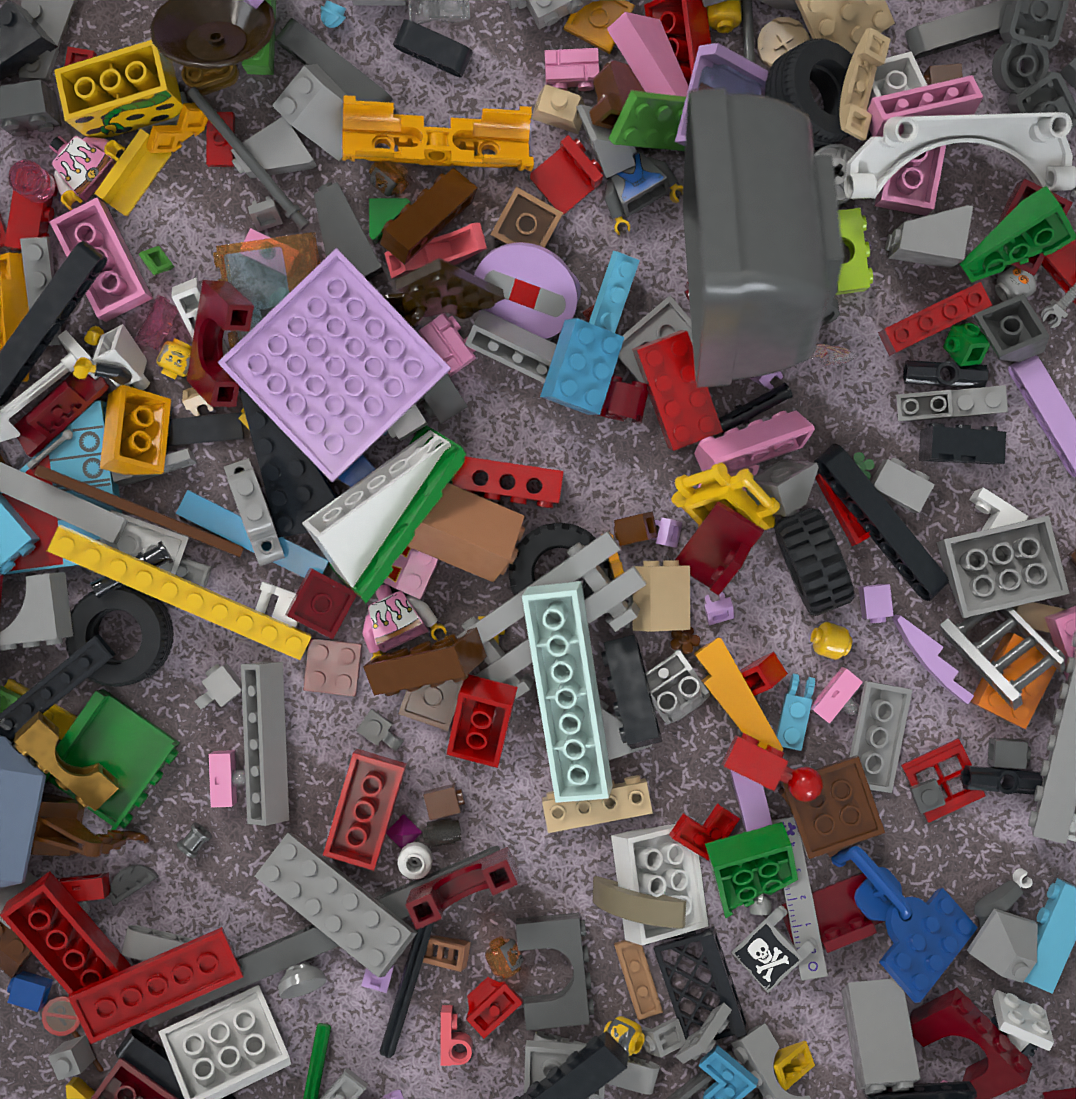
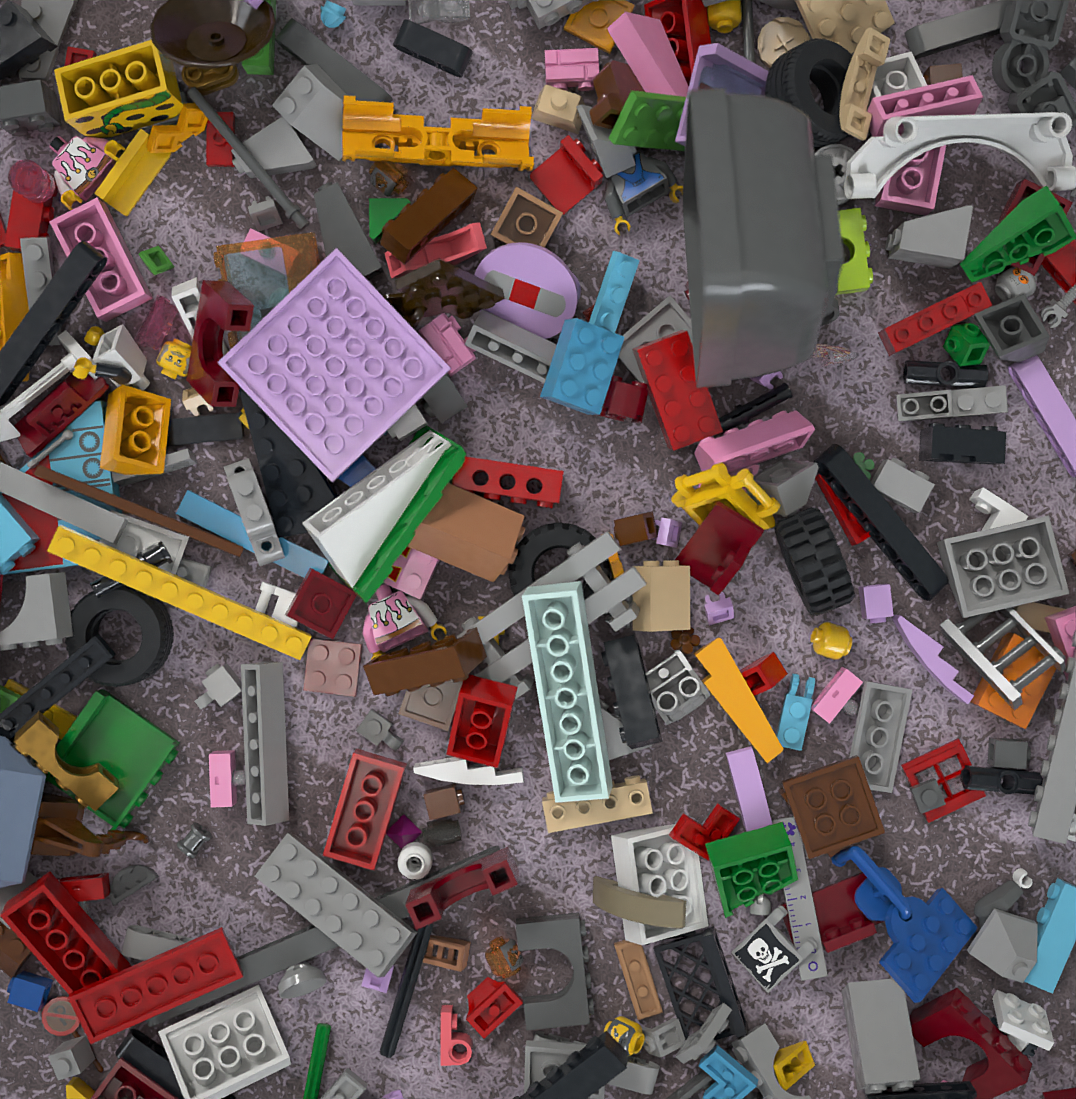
(460, 771): none -> white slope
(769, 767): red brick -> none

